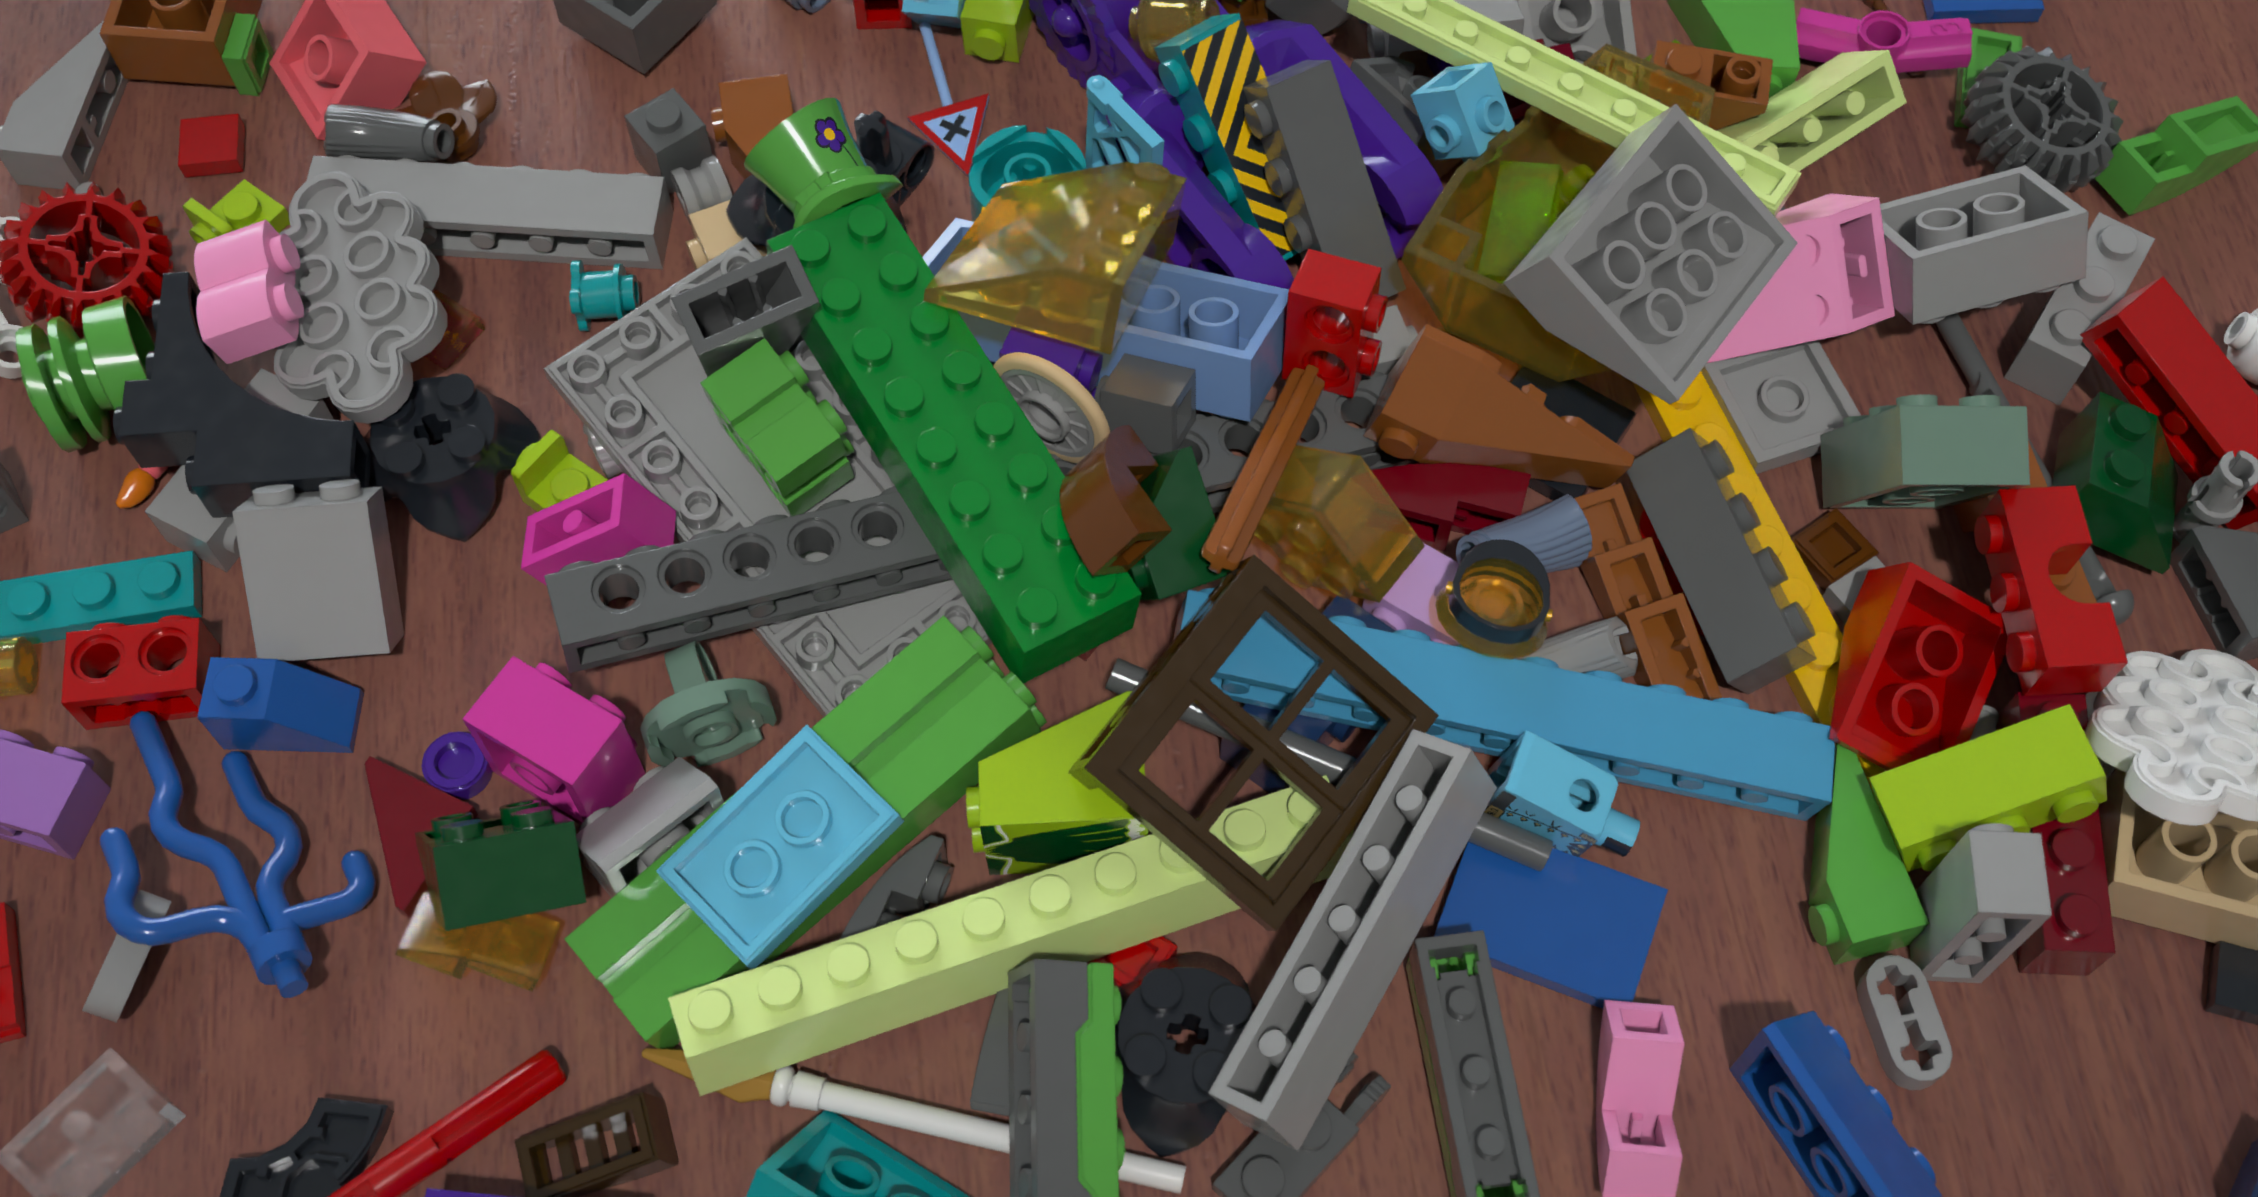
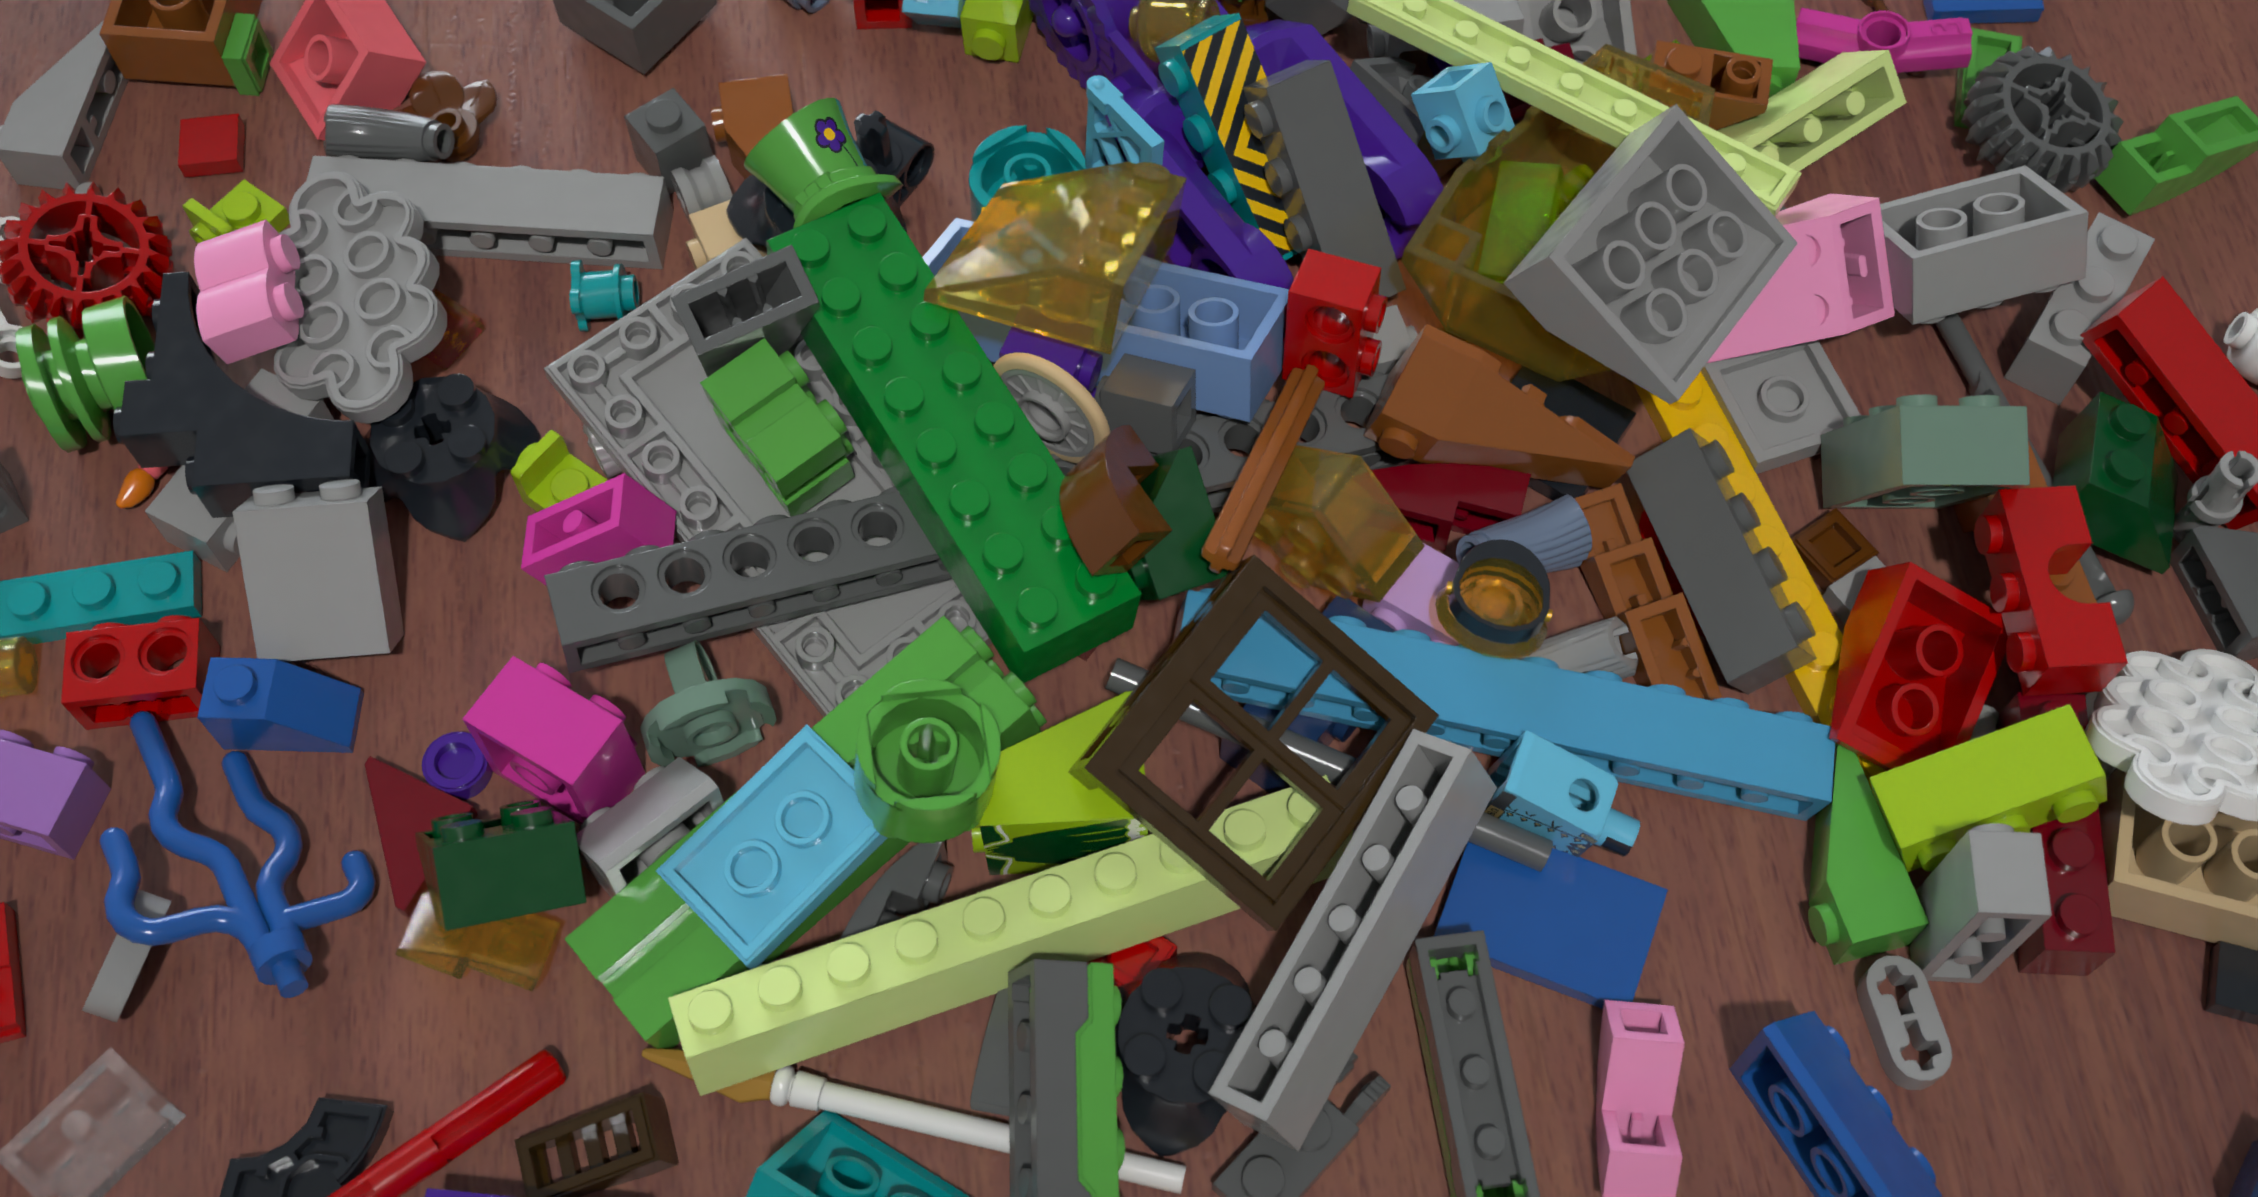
(931, 798): none -> bright green brick
(954, 126): piece -> none

